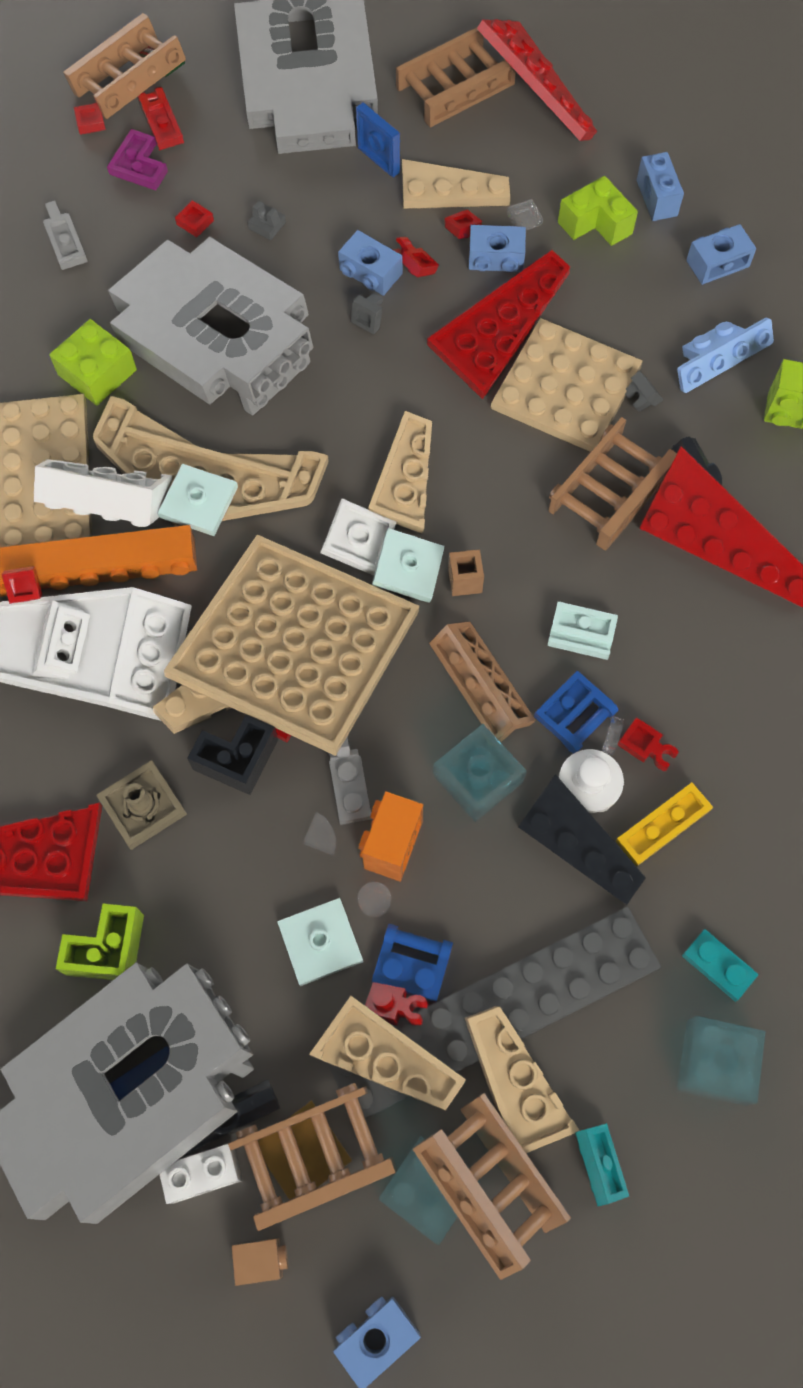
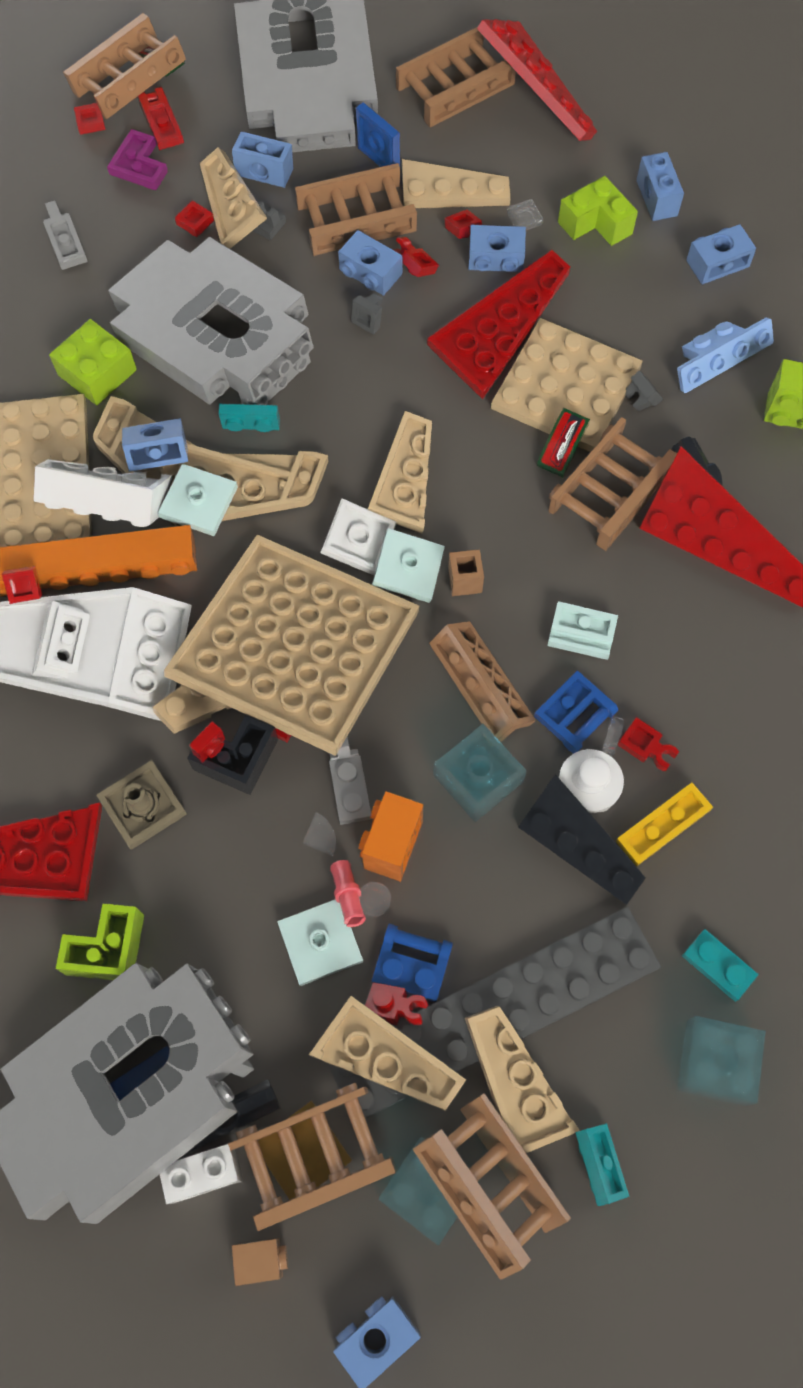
(154, 445): none -> medium blue brick
(208, 742): none -> red plate
(231, 201): none -> tan wing
(249, 417): none -> teal plate
(263, 159): none -> medium blue brick
(347, 893): none -> coral pin
(375, 224): none -> medium nougat fence
(563, 442): none -> slope

